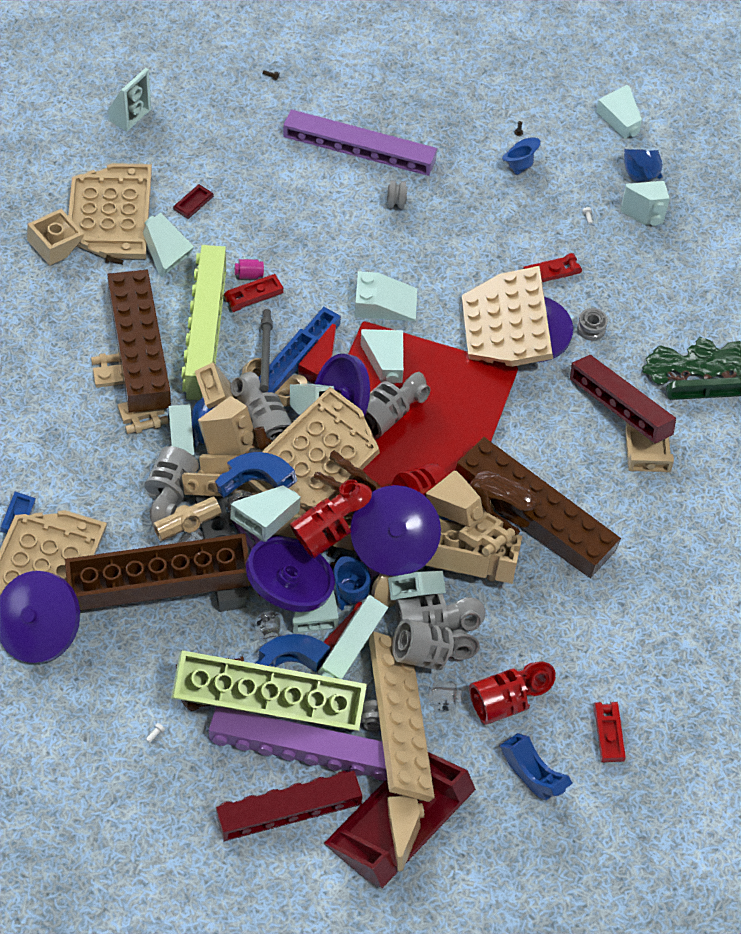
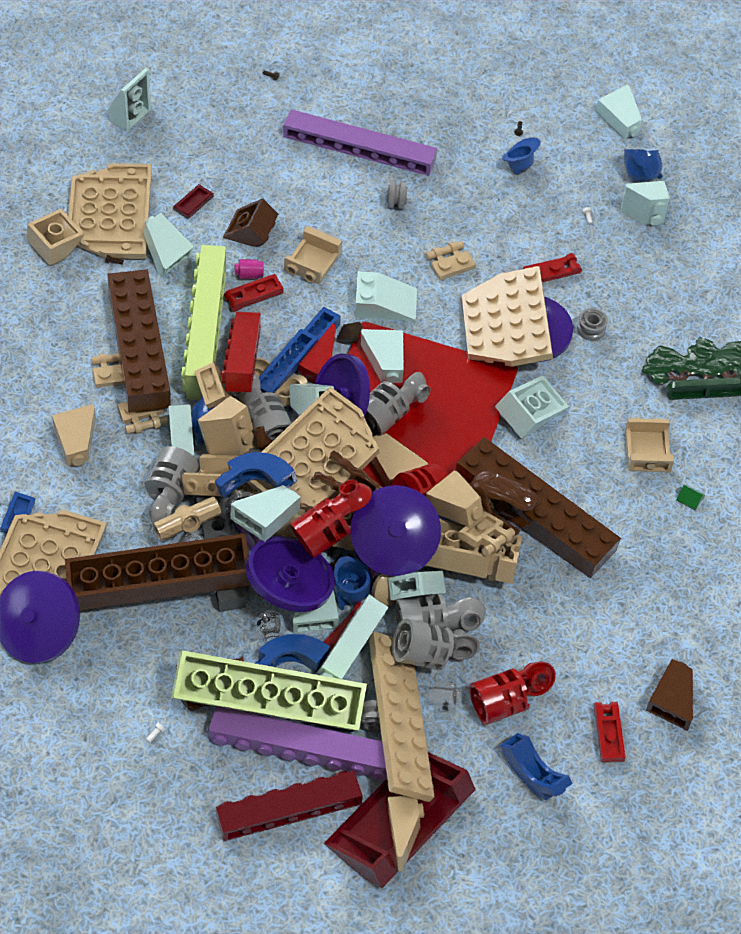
(75, 433): none -> tan slope
(242, 352): none -> red brick
(252, 223): none -> reddish brown slope
(266, 327): dark grey bar -> none
(313, 255): none -> tan panel
(349, 333): none -> dark brown tile
(394, 458): none -> tan slope
(451, 265): none -> tan plate
(531, 406): none -> light aqua slope
(623, 399): dark red brick -> none
(674, 695): none -> reddish brown slope
(690, 497): none -> green slope

